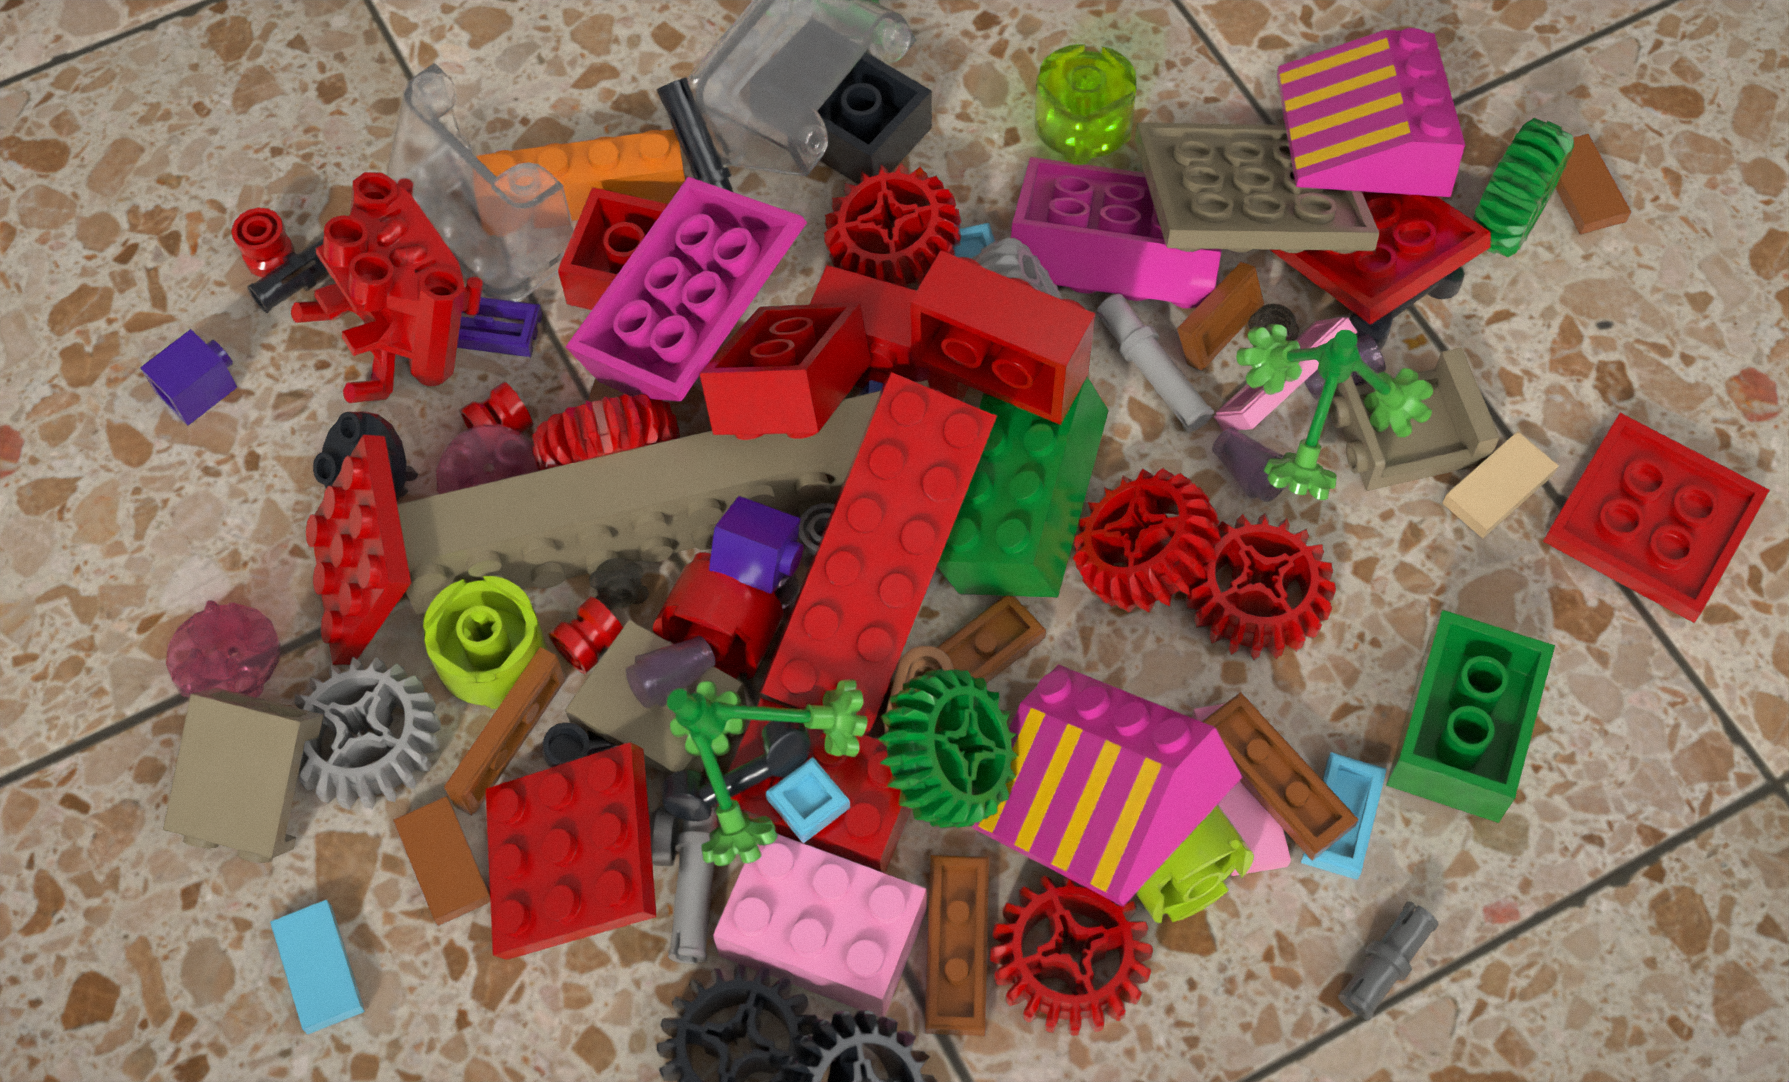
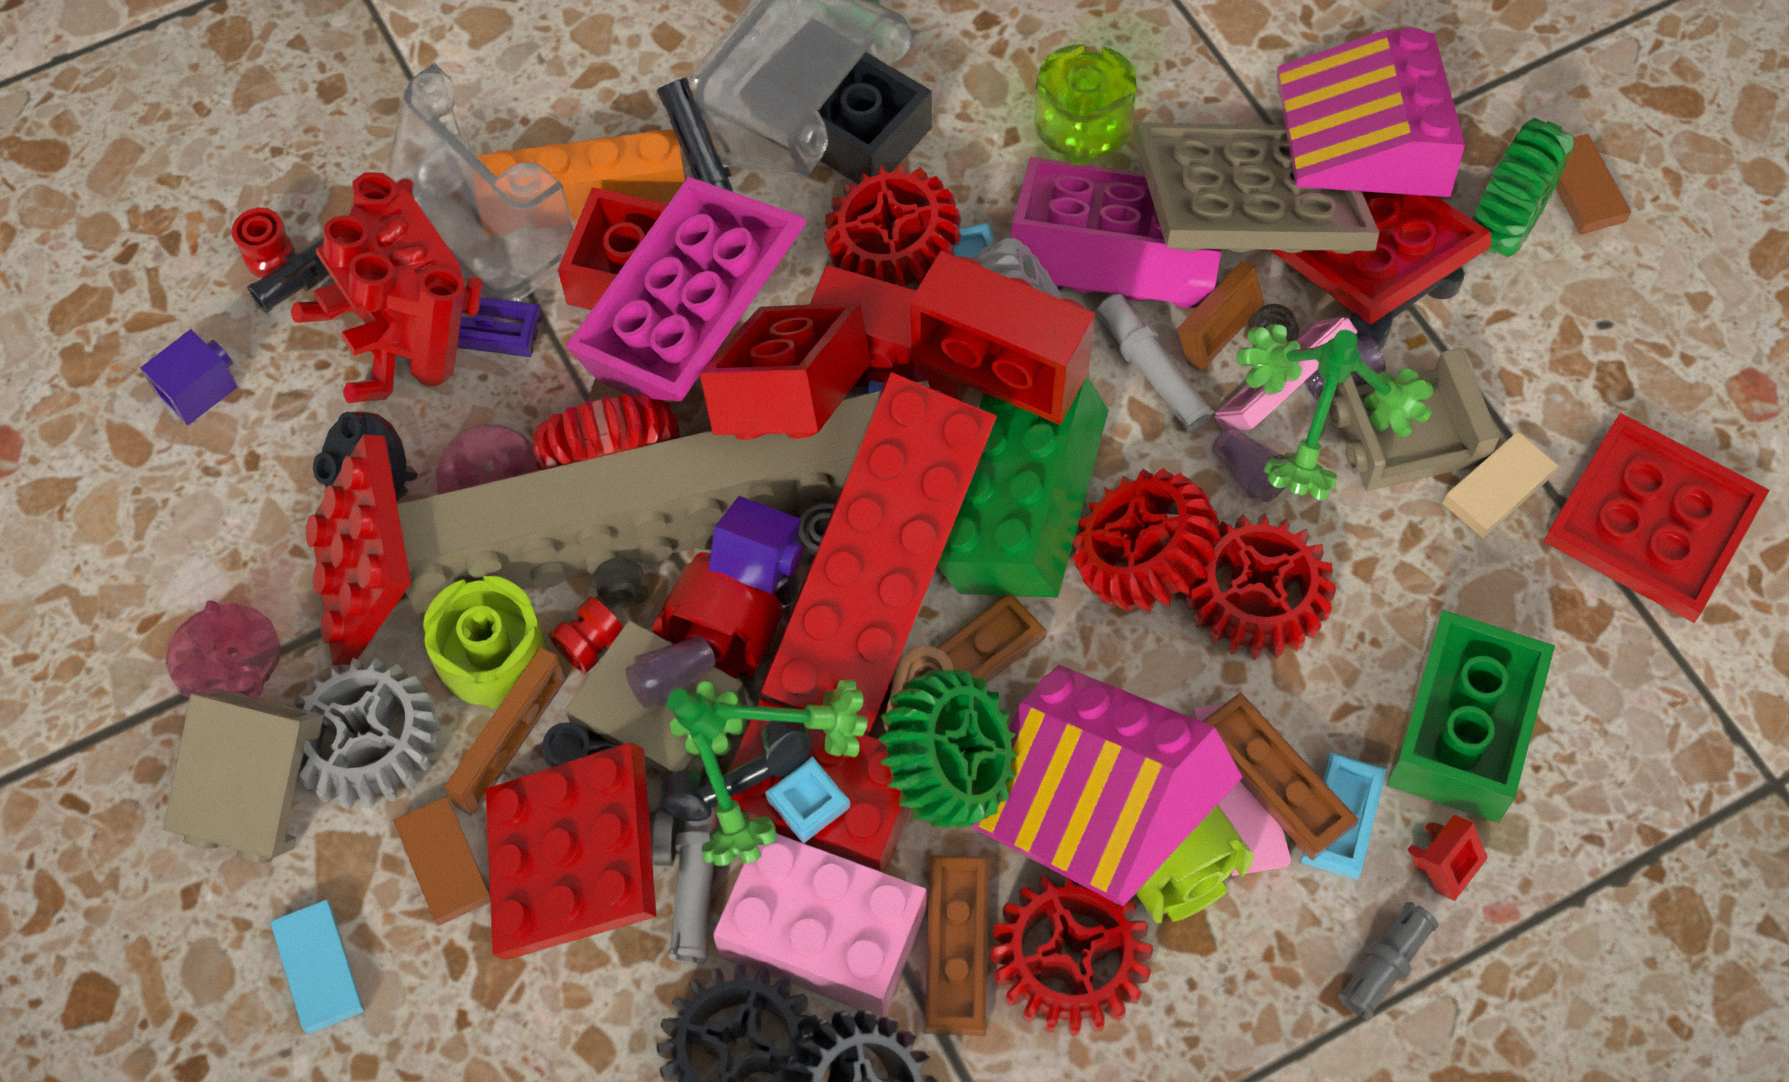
(500, 408): red wheel -> none
(1451, 857): none -> red tile

